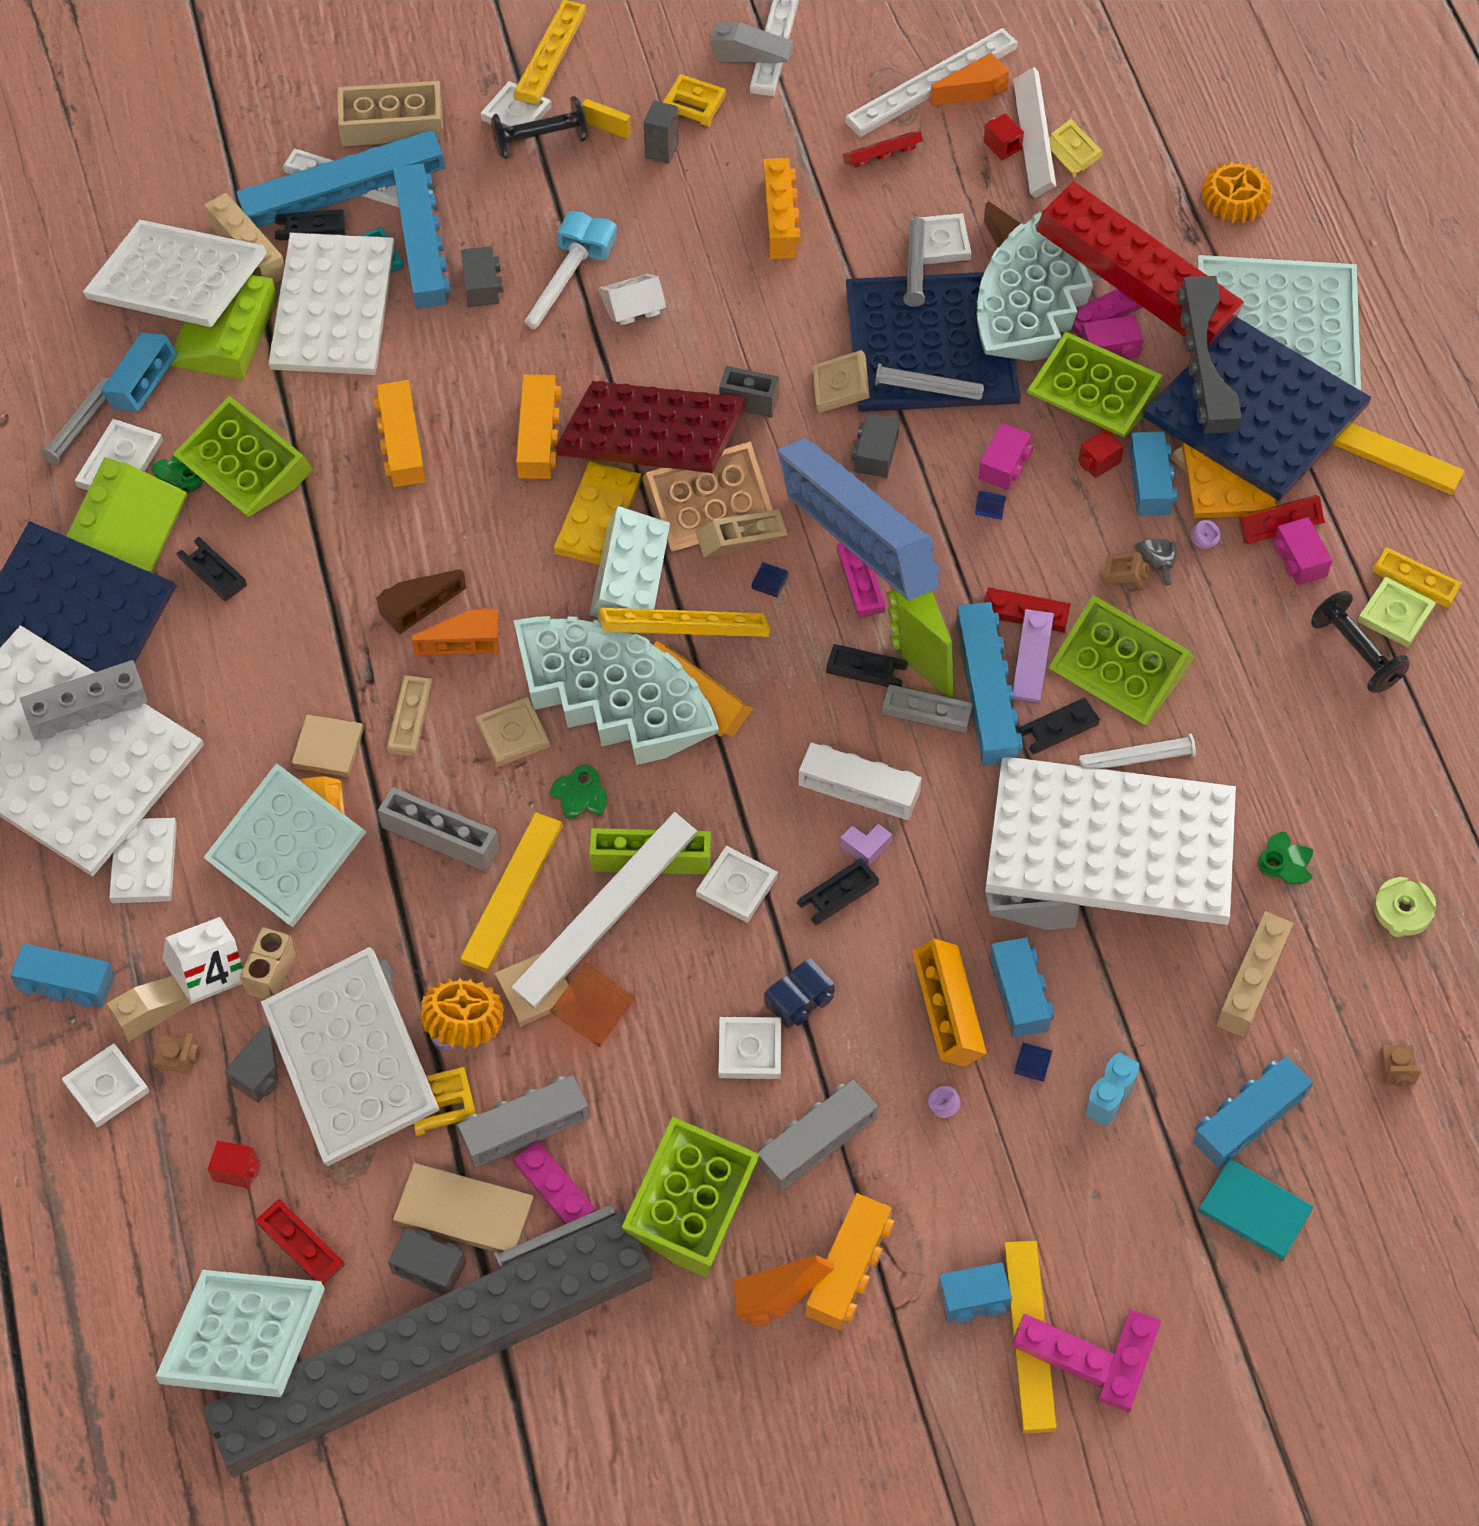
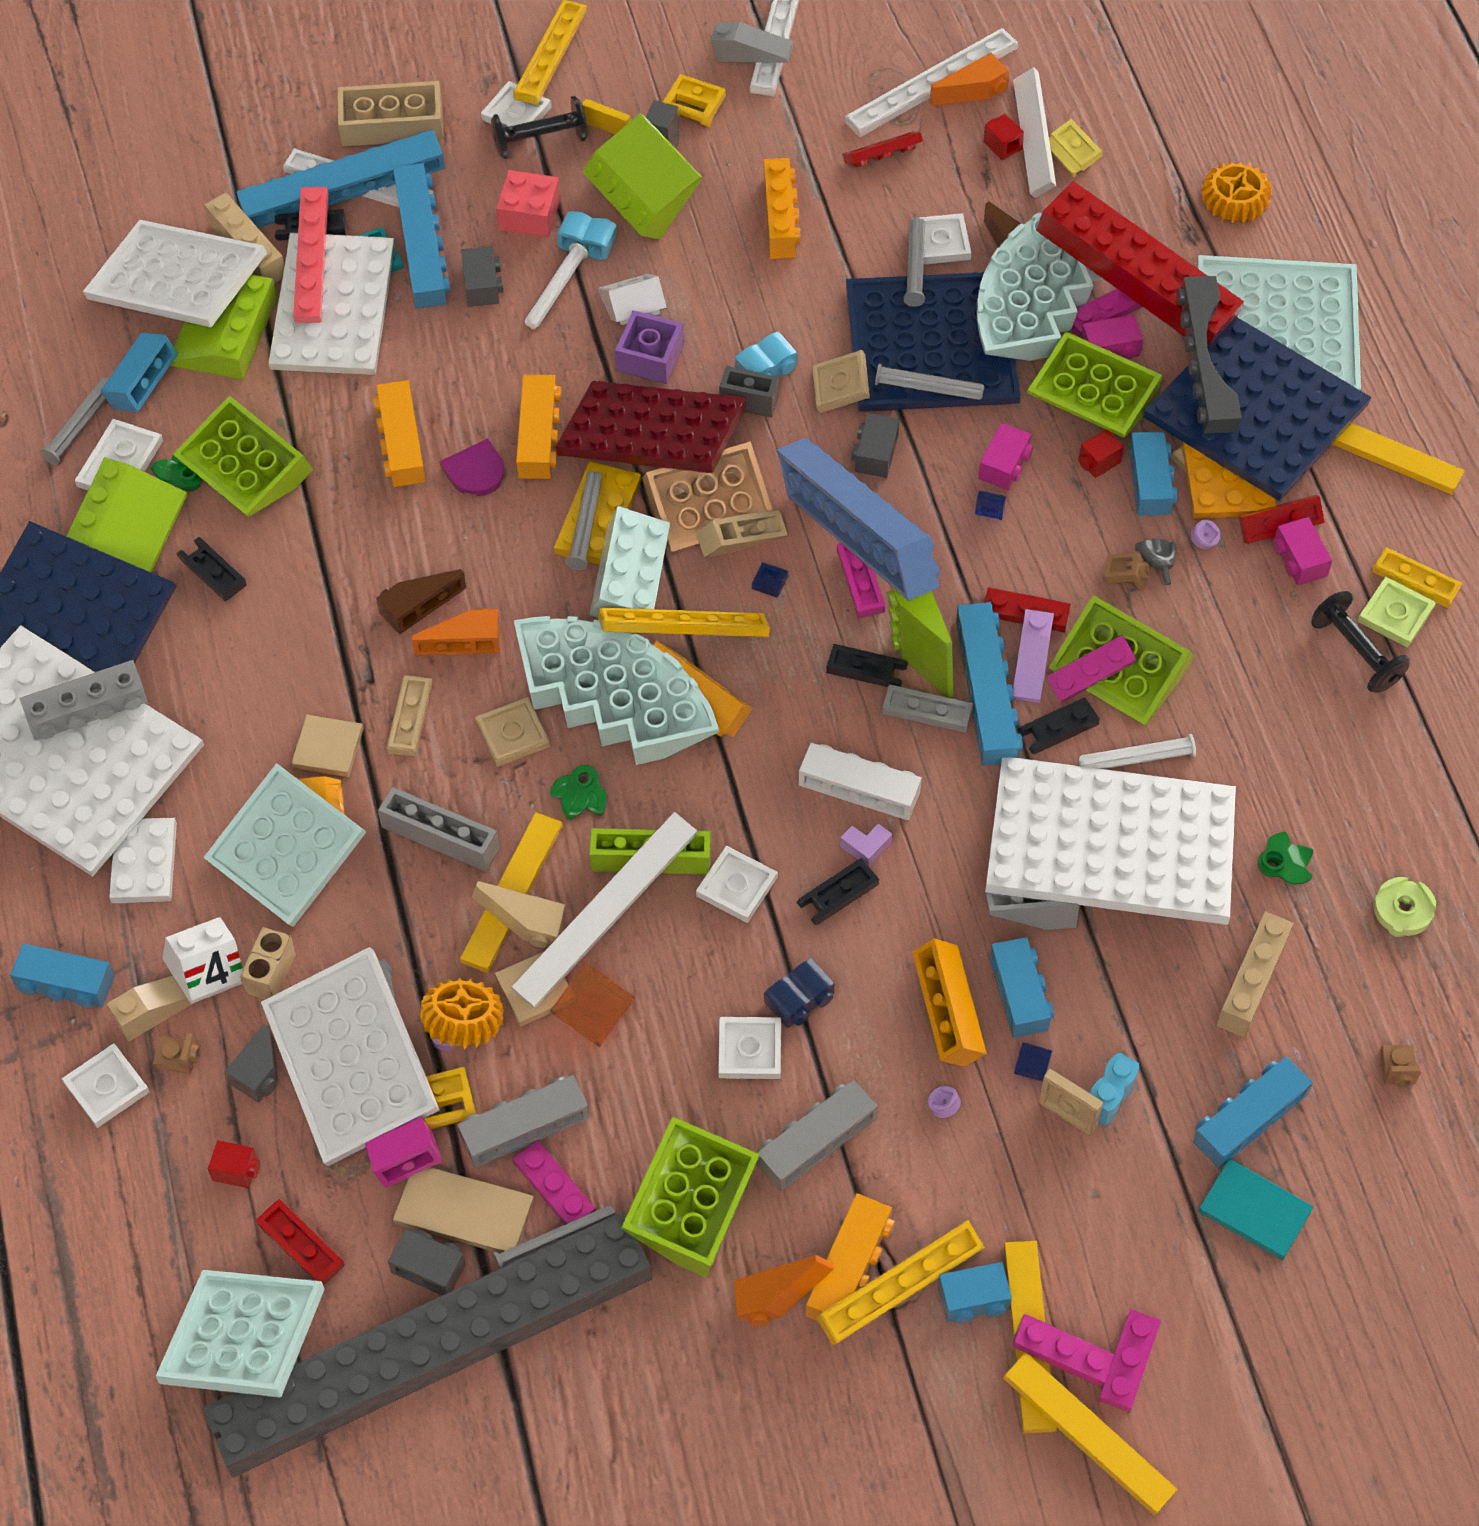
(310, 255): none -> coral plate
(403, 1152): none -> dark pink brick
(475, 469): none -> magenta tile
(524, 914): none -> tan slope
(528, 203): none -> coral brick
(577, 557): none -> light grey axle
(643, 177): none -> lime slope
(649, 347): none -> medium lavender brick
(770, 356): none -> medium azure brick
(900, 1282): none -> yellow tile
(1070, 1102): none -> tan tile
(1090, 1434): none -> yellow tile
(1091, 669): none -> dark pink plate

